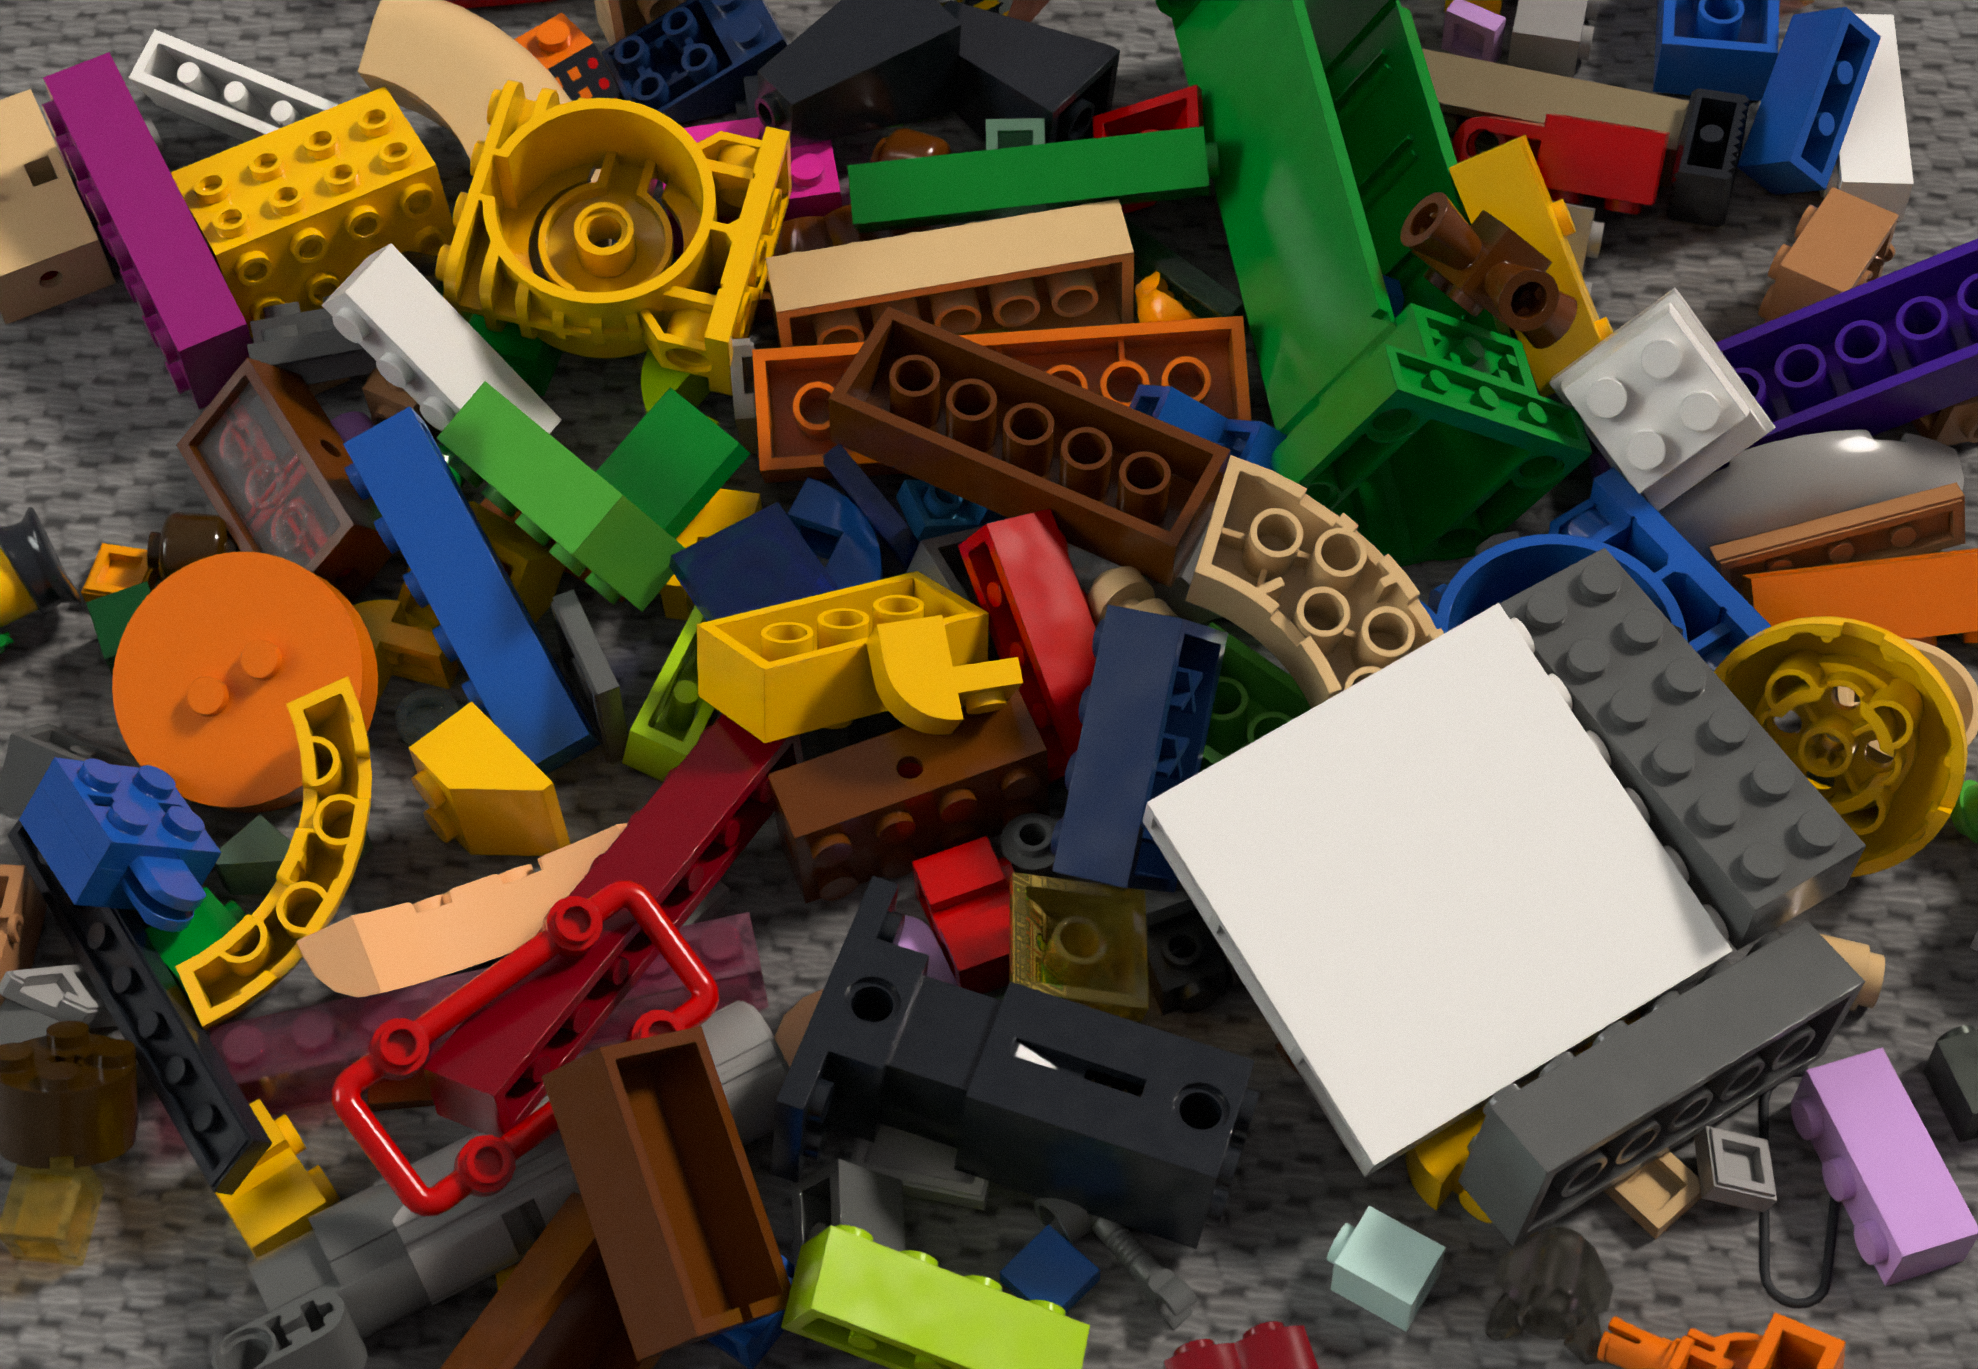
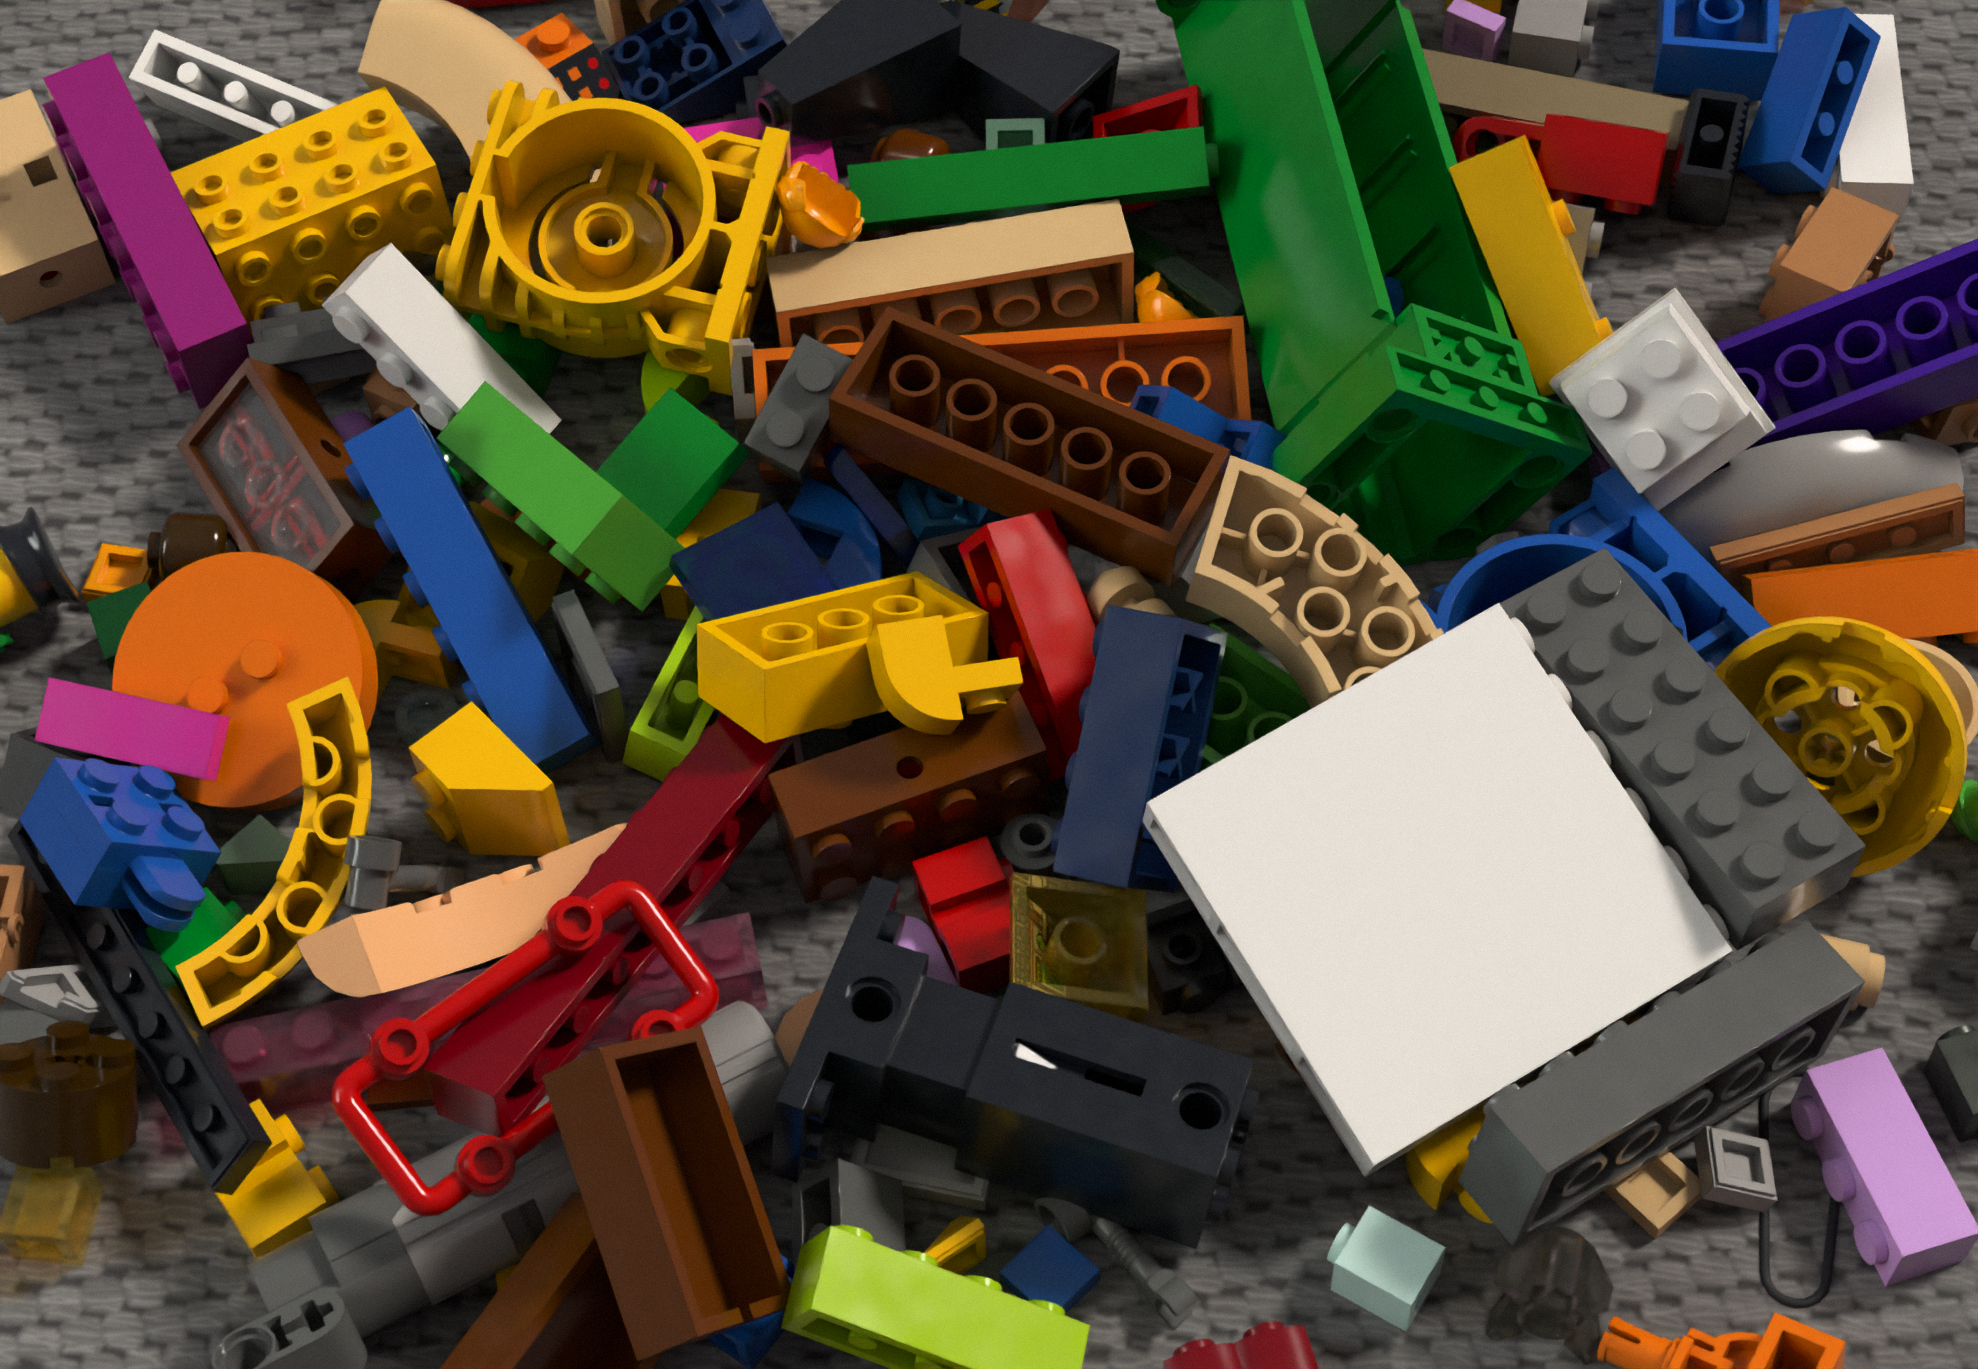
(132, 729): none -> dark pink tile
(377, 872): none -> dark grey brick
(796, 414): none -> dark grey brick
(818, 207): none -> light orange hair
(960, 1245): none -> yellow slope
(1488, 269): reddish brown brick -> none

